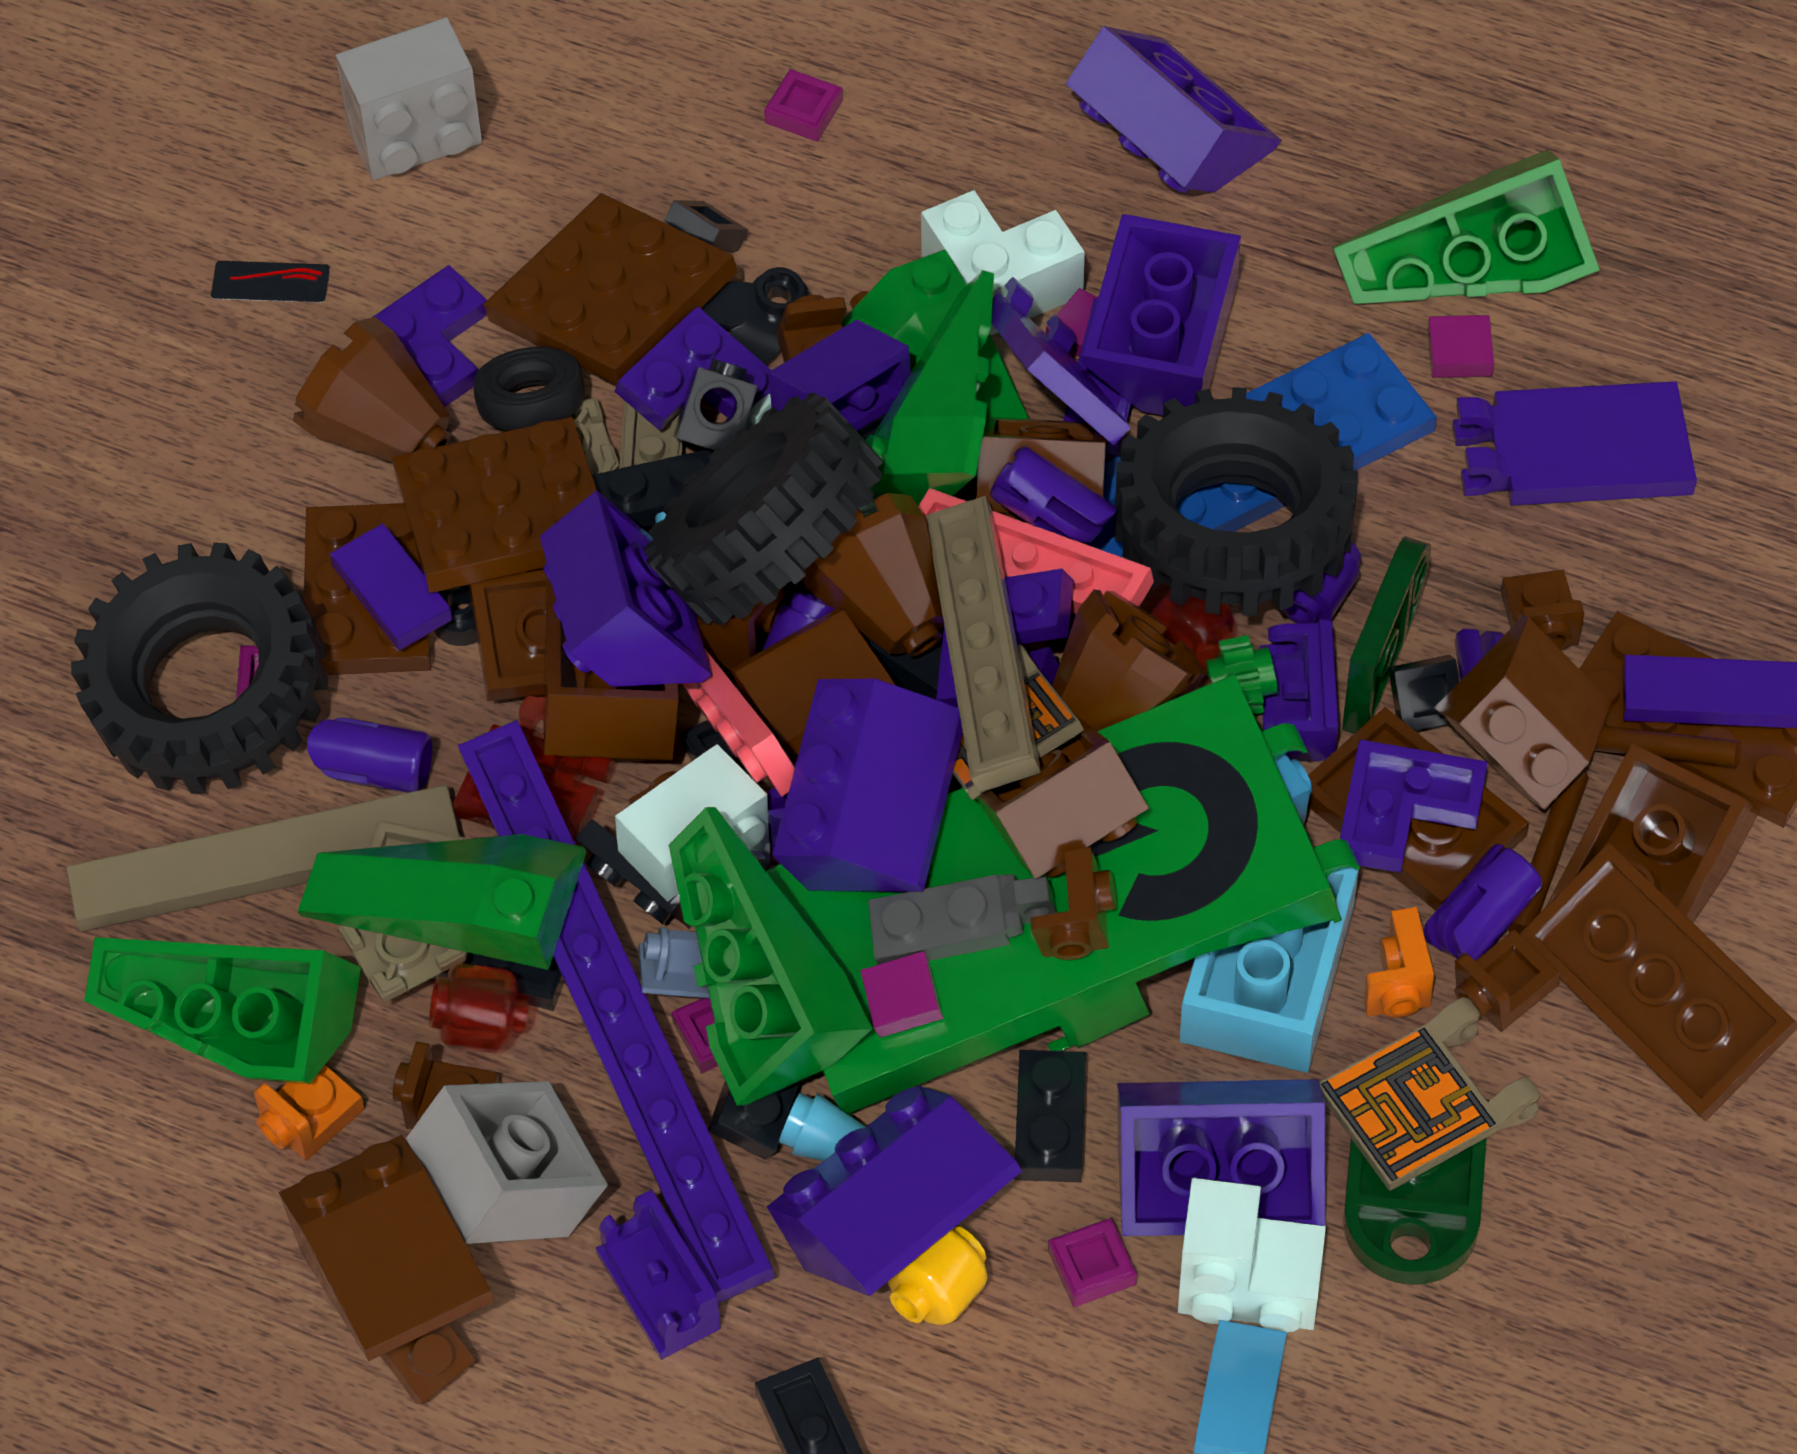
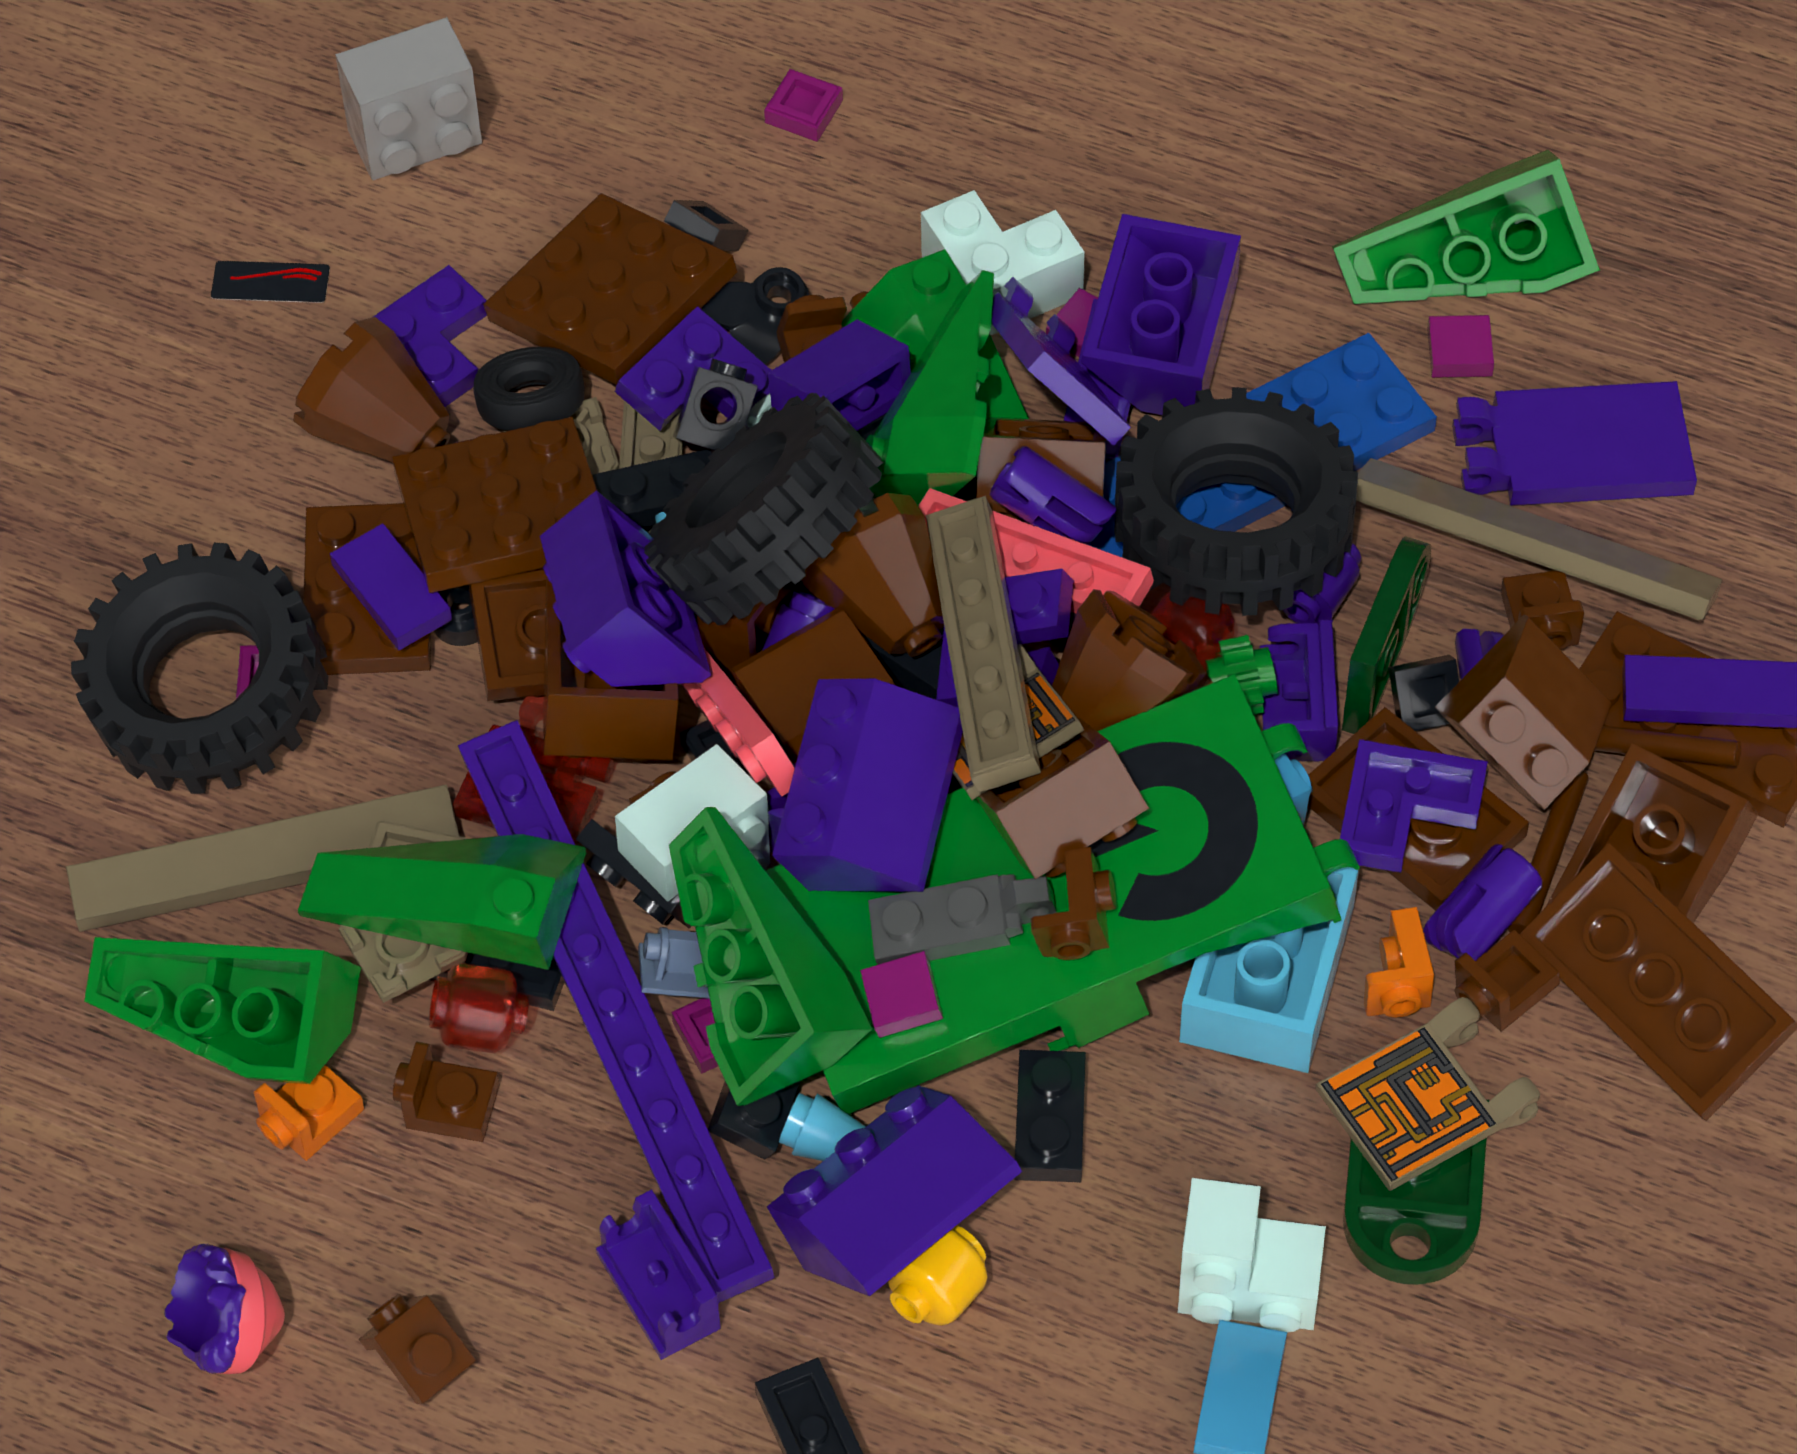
(222, 1309): none -> dark purple hair
(371, 754): dark purple arm -> none
(384, 1247): reddish brown slope -> none
(506, 1161): light grey brick -> none
(1092, 1262): magenta tile -> none
(1169, 110): dark purple slope -> none
(1224, 1133): dark purple slope -> none
(1537, 539): none -> dark tan tile

